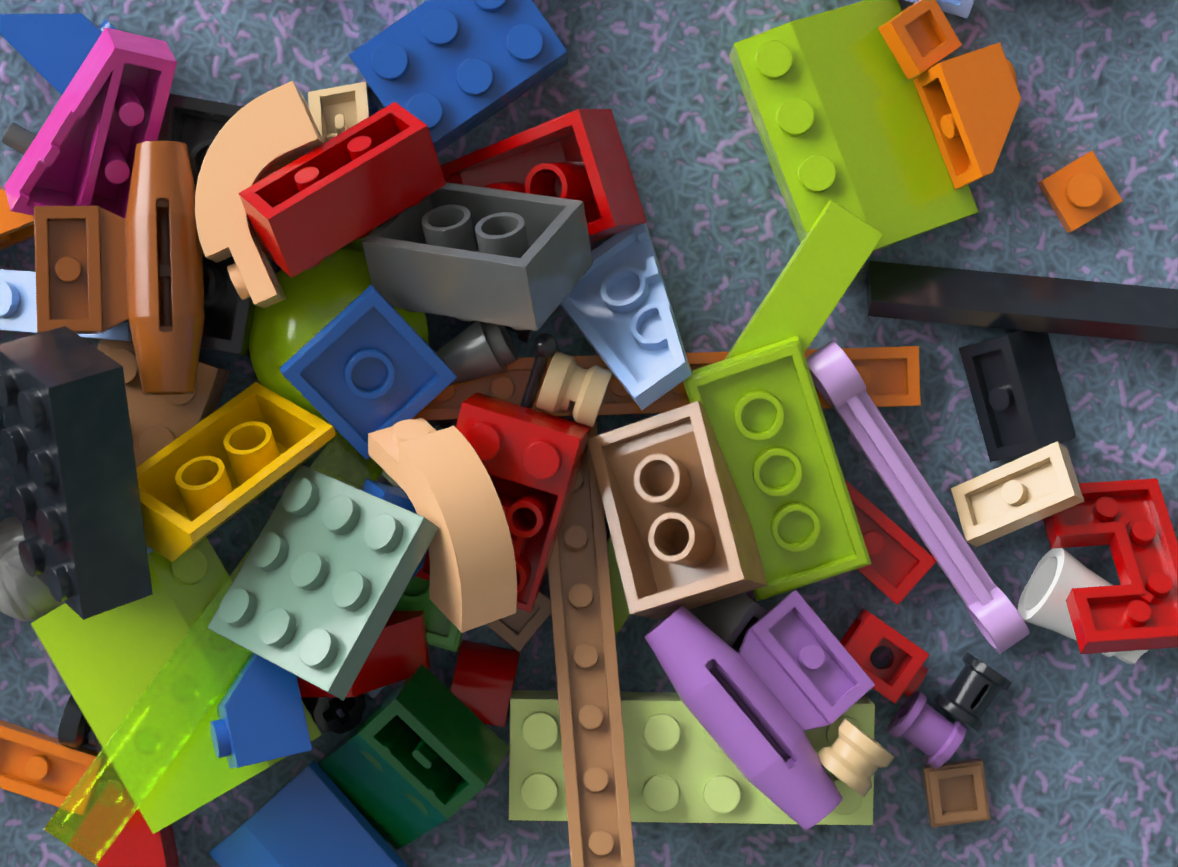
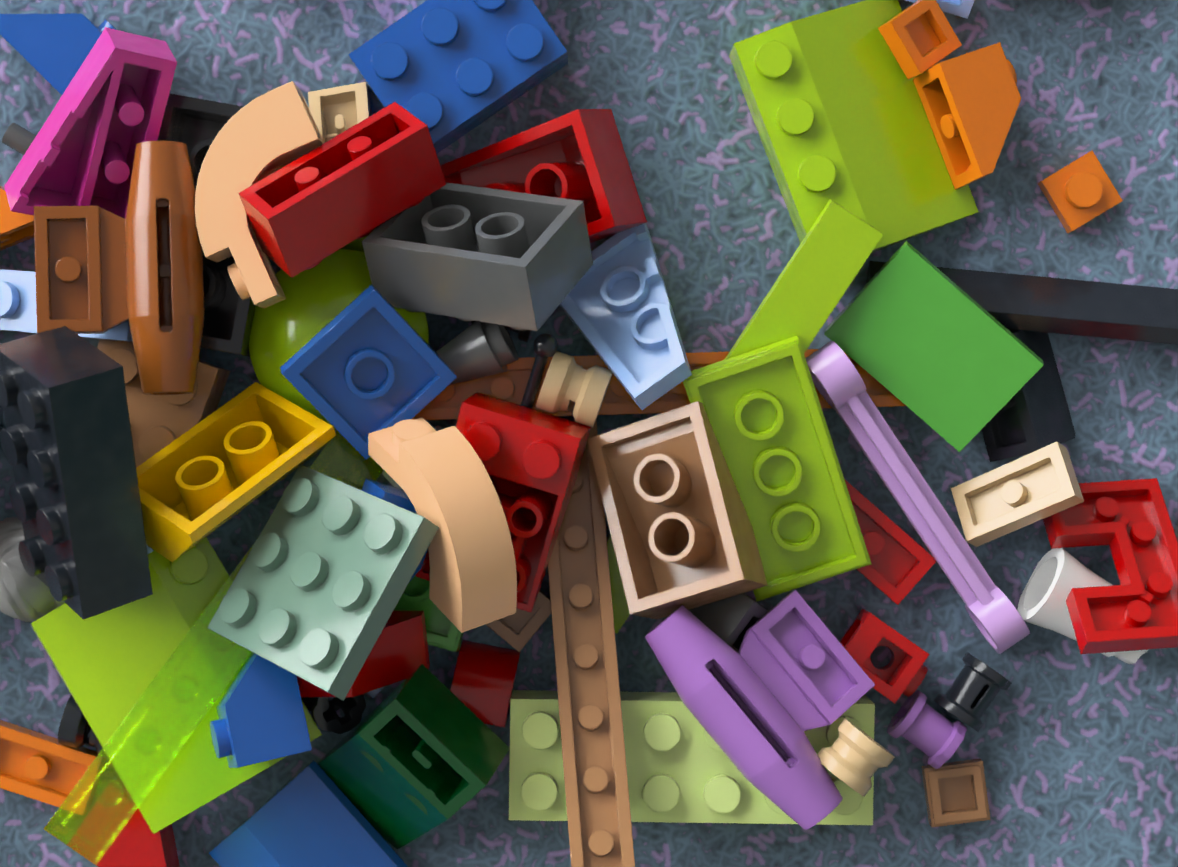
(933, 346): none -> bright green tile

